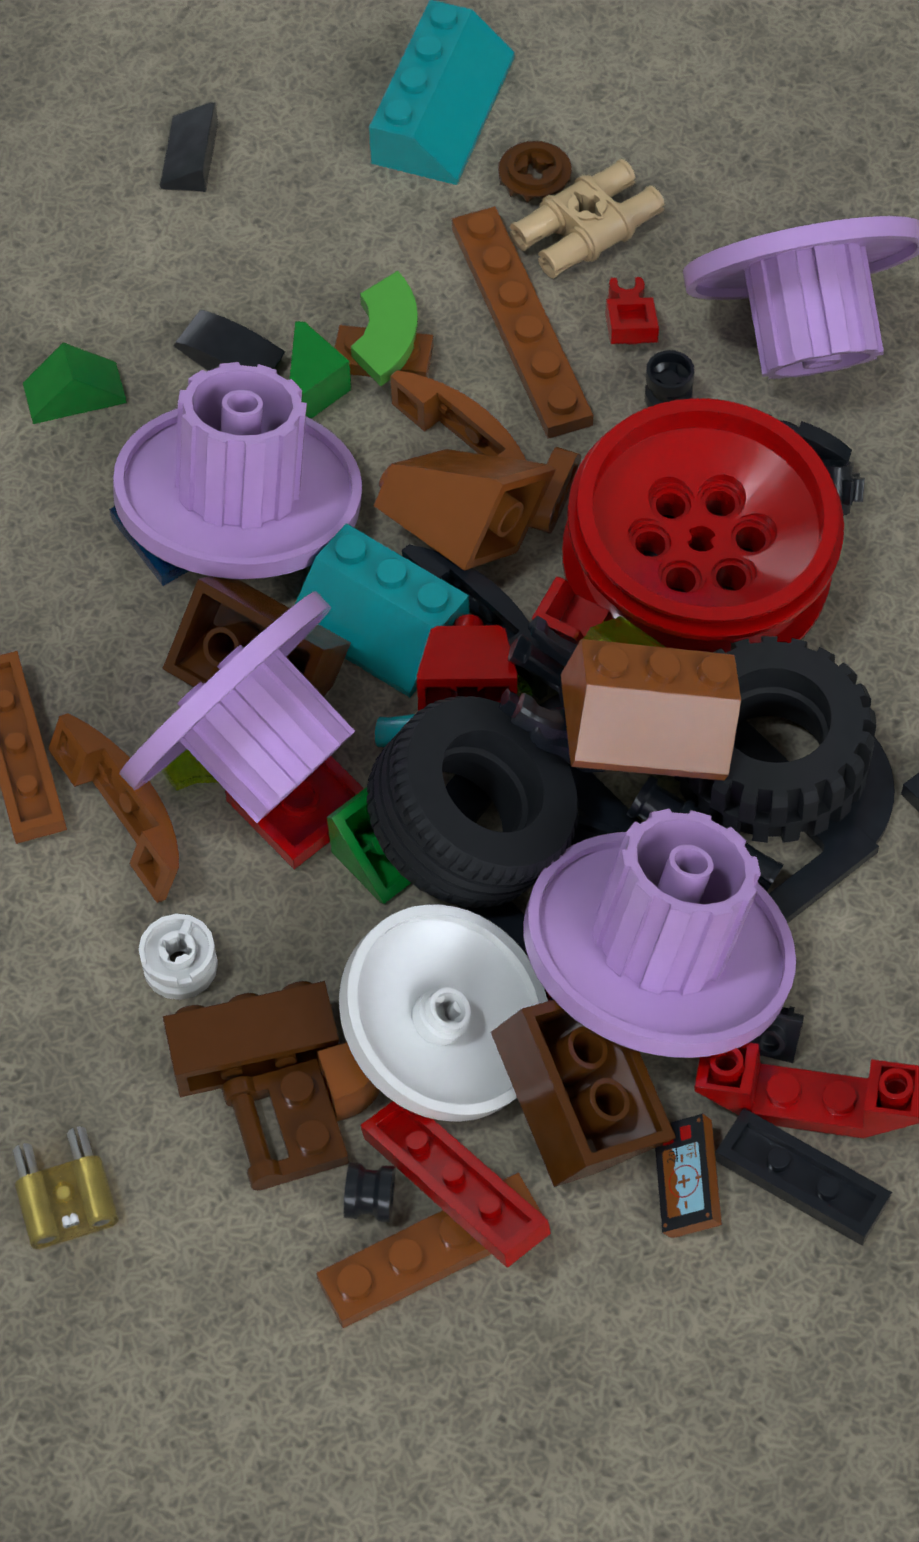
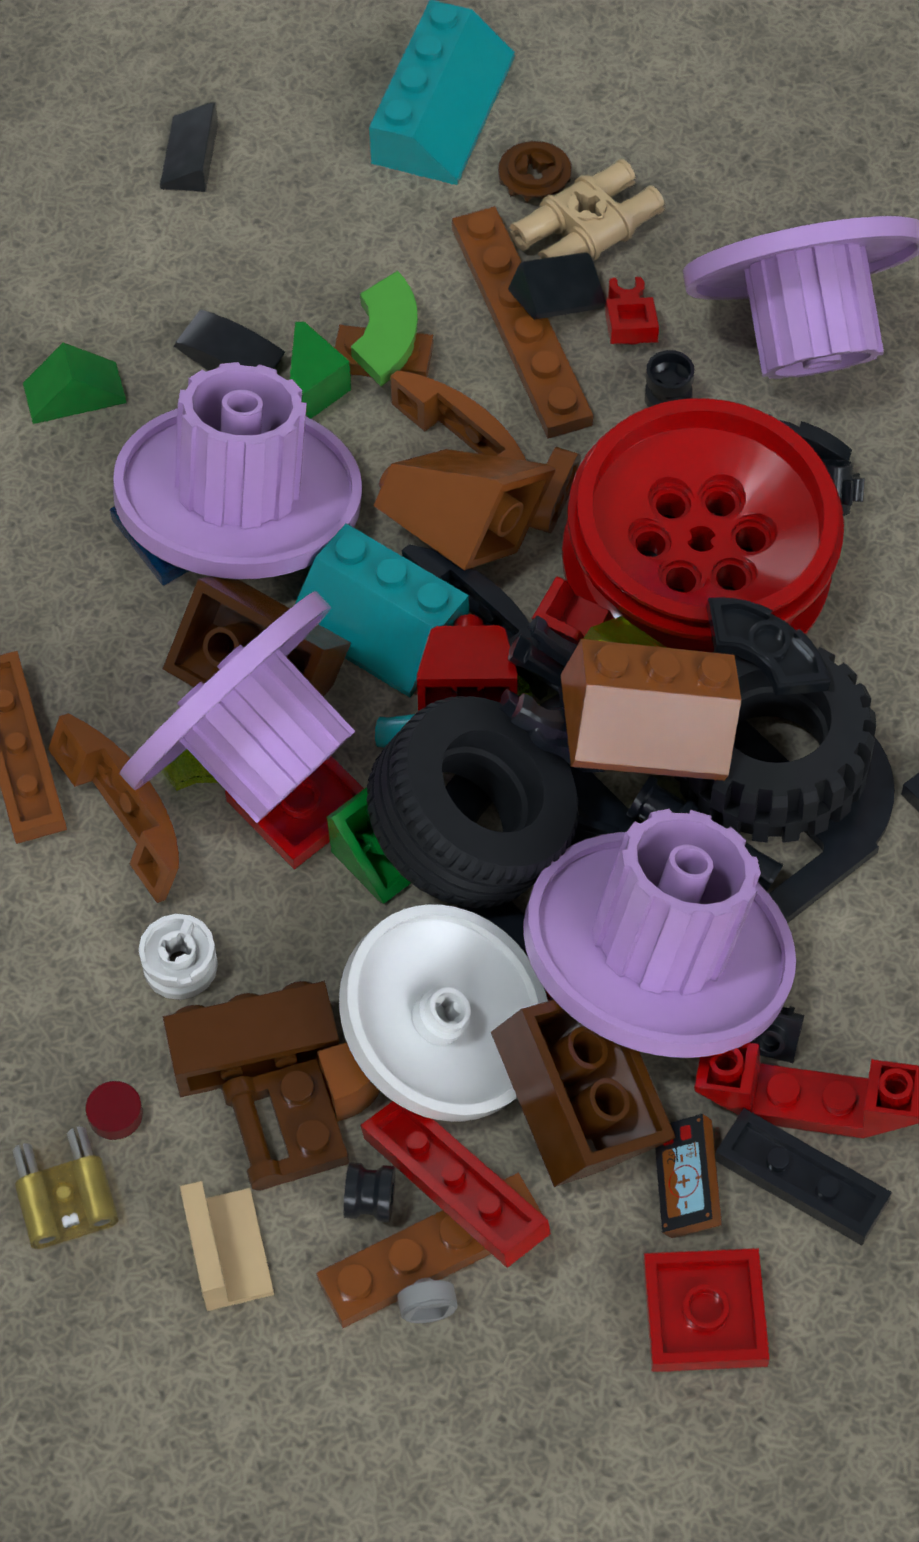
(114, 1110): none -> dark red tile
(226, 1246): none -> tan panel
(427, 1301): none -> light grey tile
(558, 286): none -> black slope
(705, 1310): none -> red plate
(769, 643): none -> black tile

